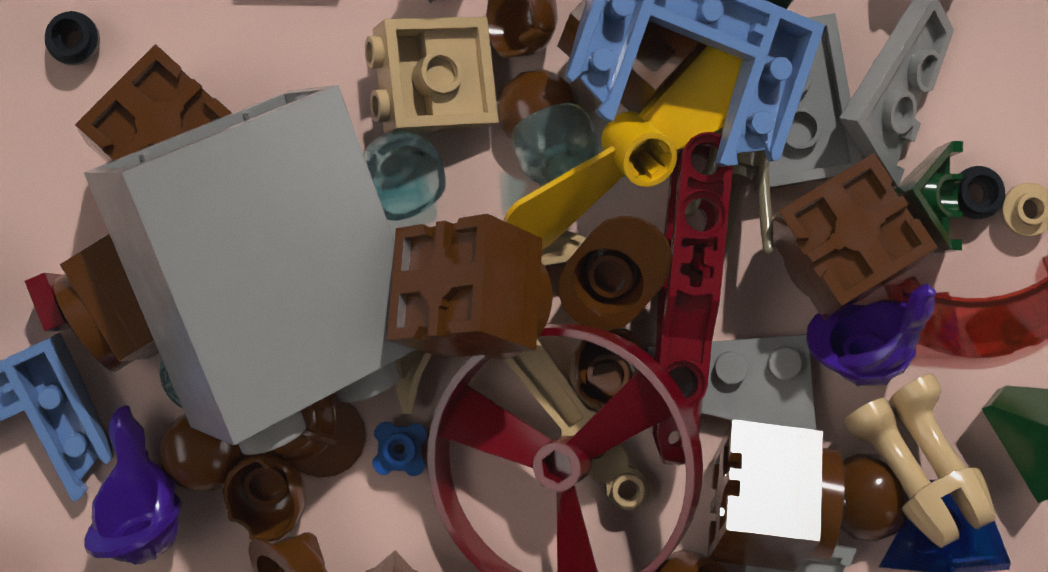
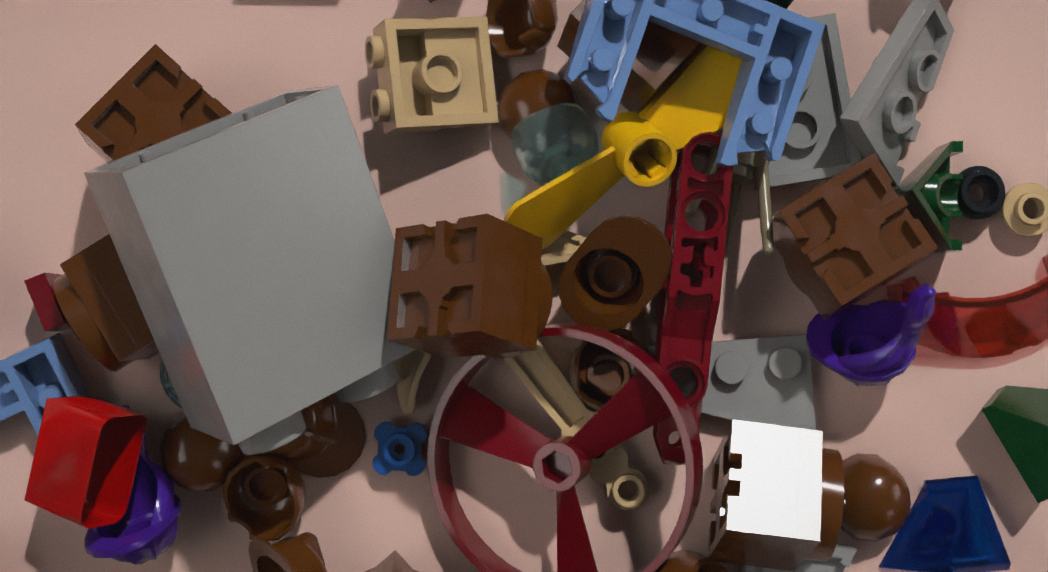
(57, 34): black plate -> none
(84, 458): none -> red piece
(392, 161): clear light blue helmet -> none
(925, 508): tan piece -> none

